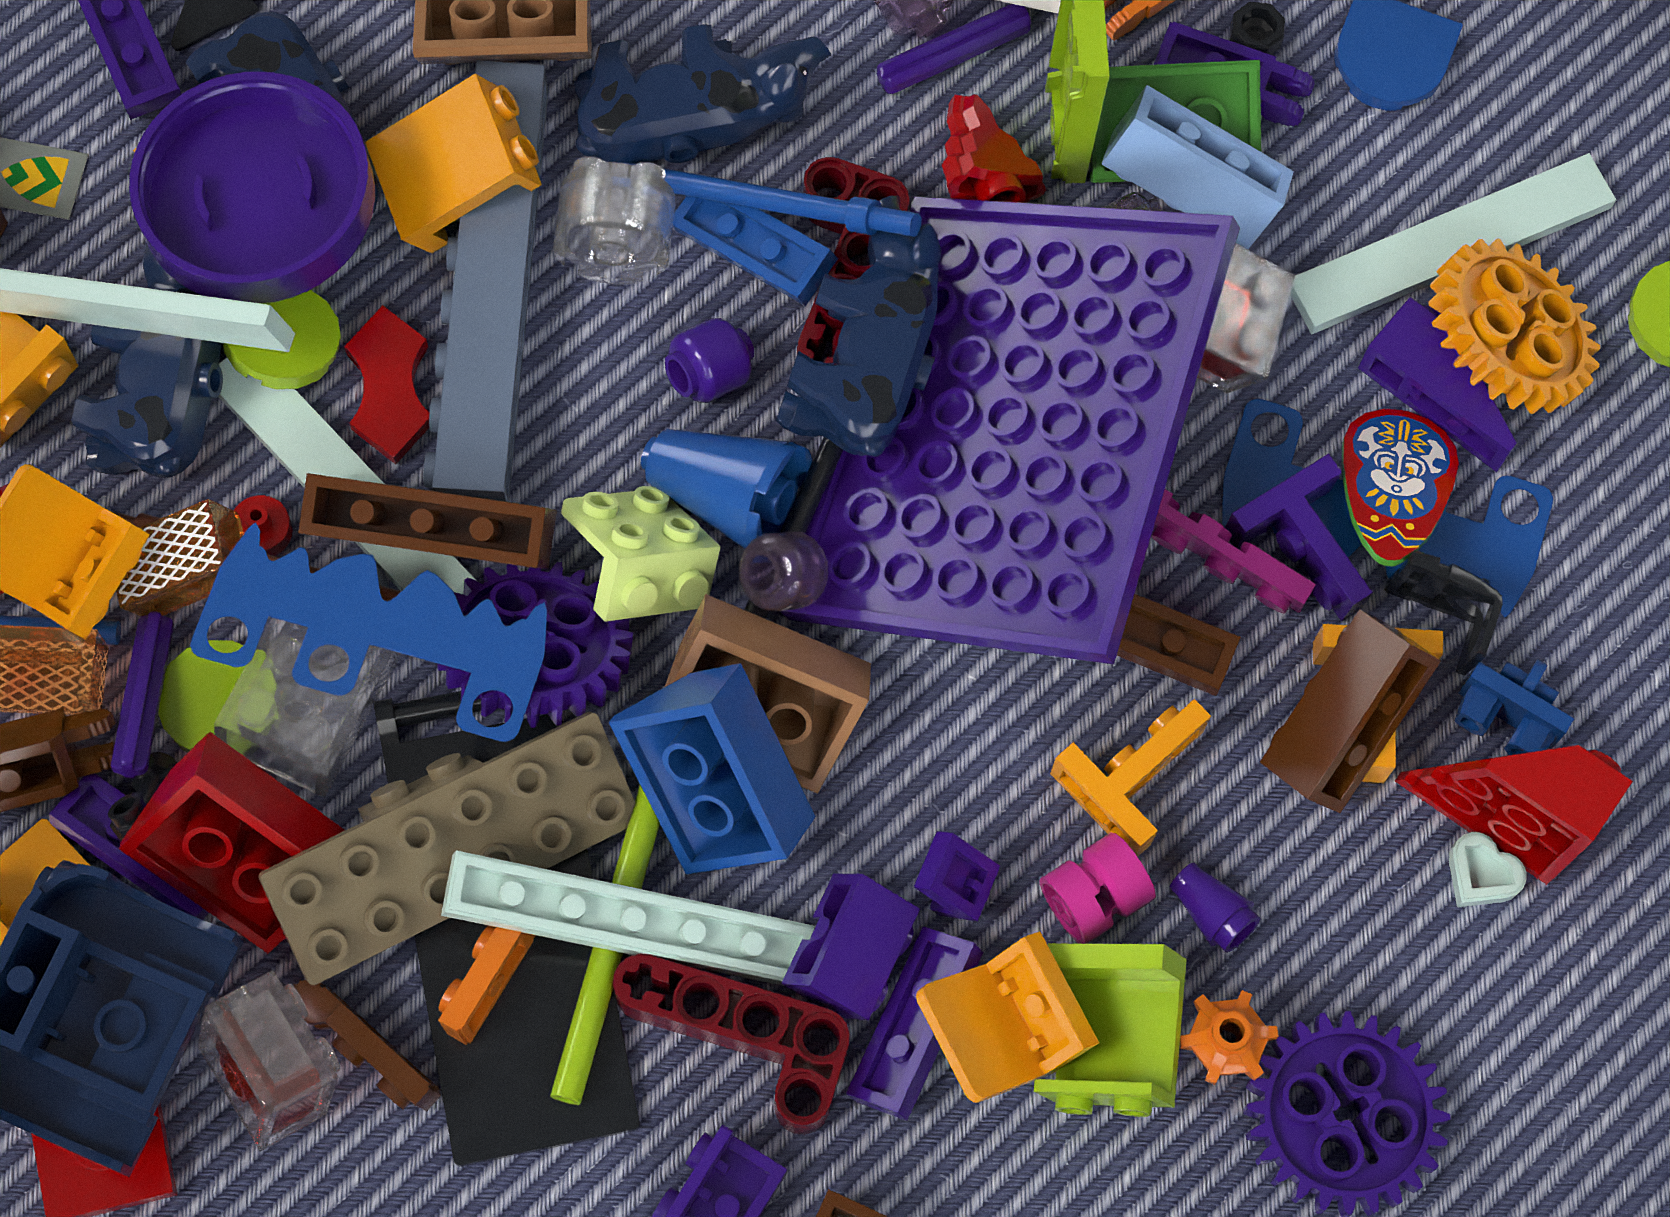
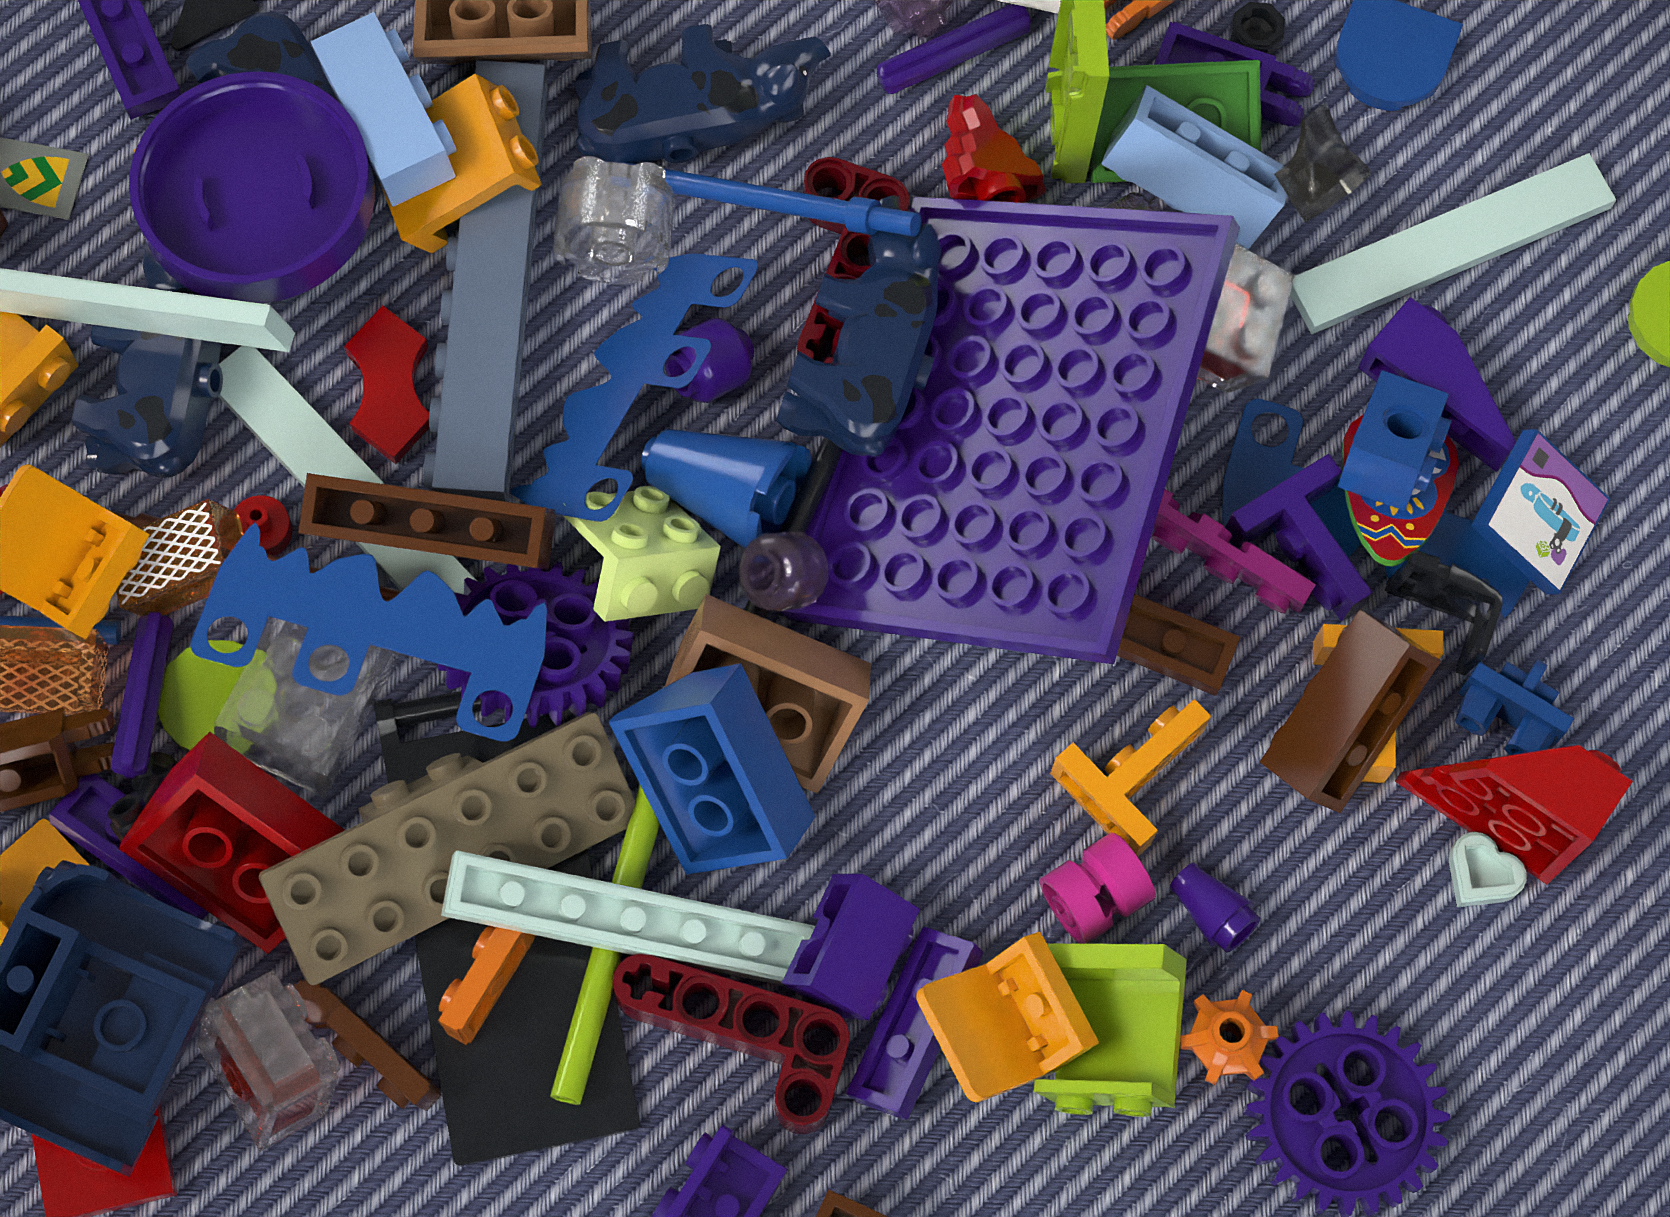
(311, 351): lime tile -> none
(387, 107): none -> light blue brick
(633, 358): none -> blue piece
(757, 245): blue plate -> none
(956, 877): dark purple bracket -> none
(1321, 167): none -> clear smoke slope
(1393, 441): none -> blue brick
(1482, 312): light orange gear -> none
(1540, 512): none -> tile

